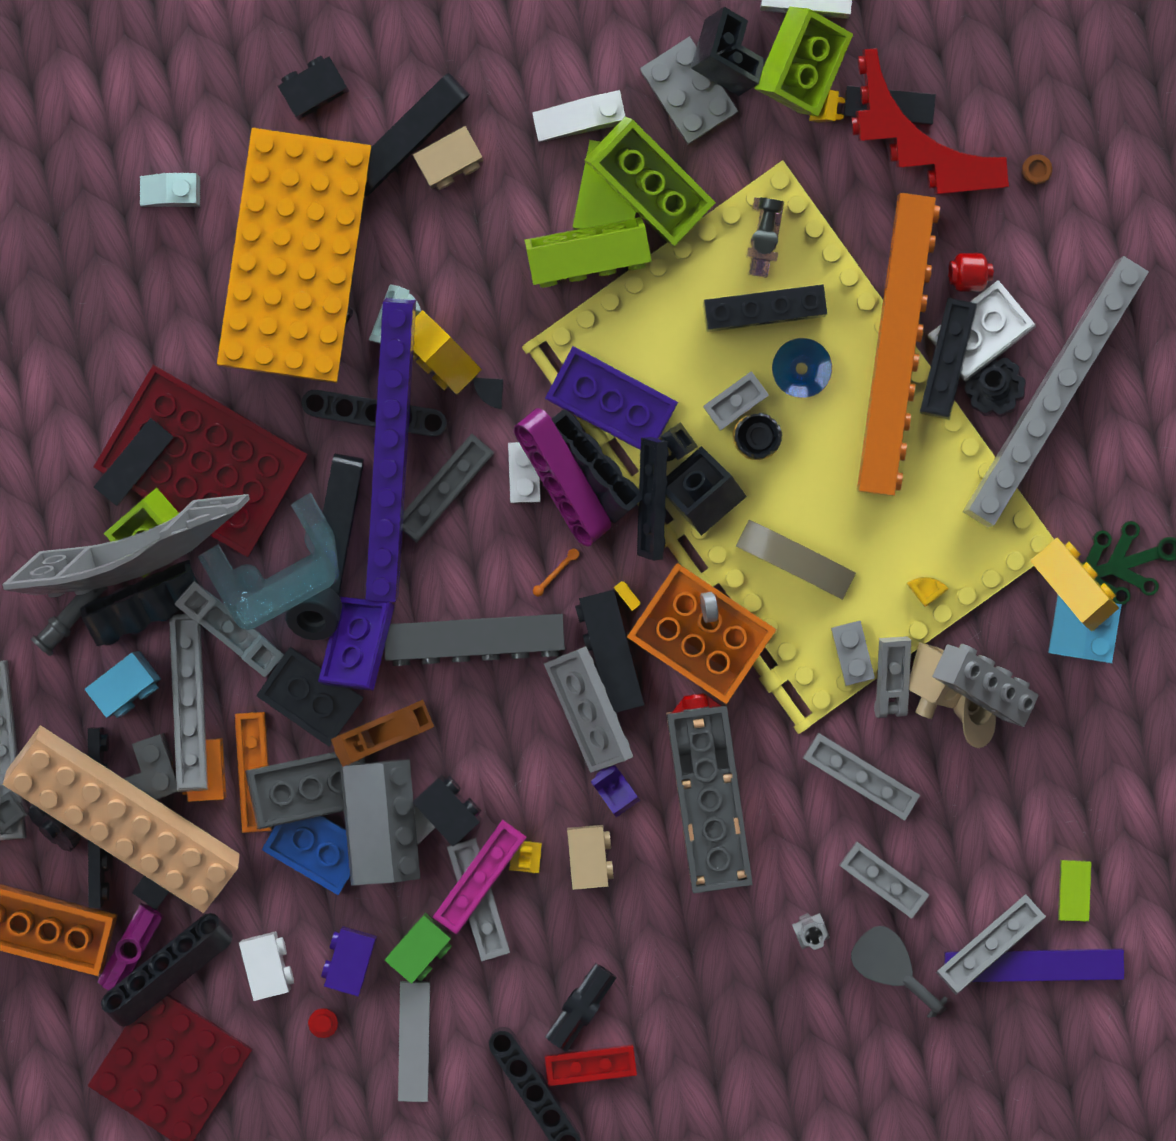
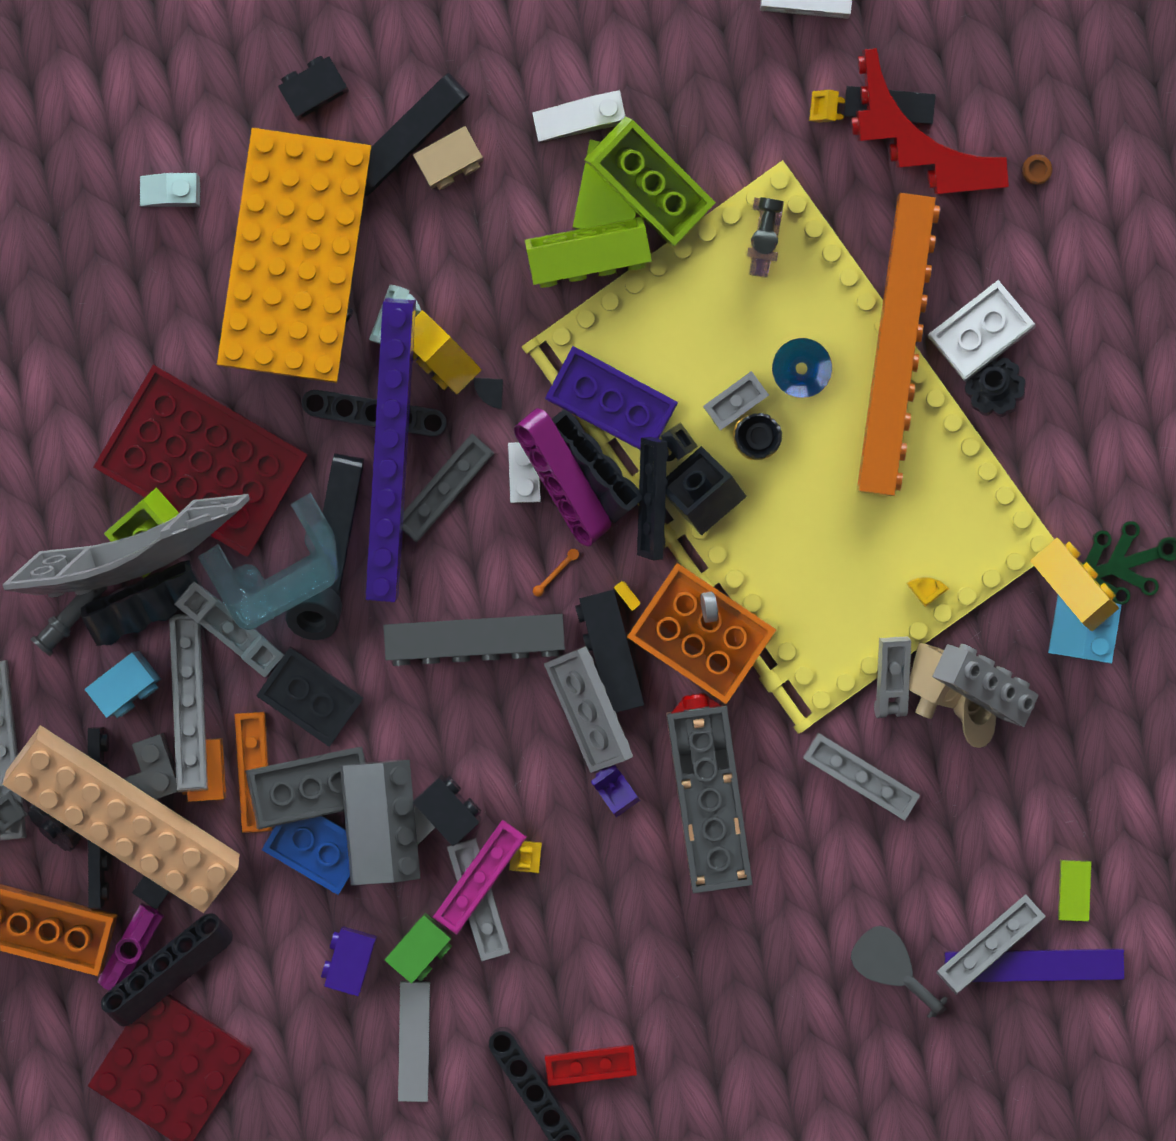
(134, 462): black tile -> none
(266, 965): white brick -> none
(323, 1023): red plate -> none
(357, 644): dark purple tile -> none
(382, 733): dark orange arch -> none
(580, 1007): black piece -> none
(588, 856): tan brick -> none
(687, 96): light grey plate -> none
(723, 57): black brick -> none
(765, 308): black brick -> none
(795, 559): dark tan slope -> none
(804, 61): lime brick -> none
(811, 931): light grey piece -> none
(853, 653): light grey plate -> none
(884, 879): light grey plate -> none
(948, 358): black tile -> none
(970, 272): red head -> none
(1055, 392): light grey brick -> none

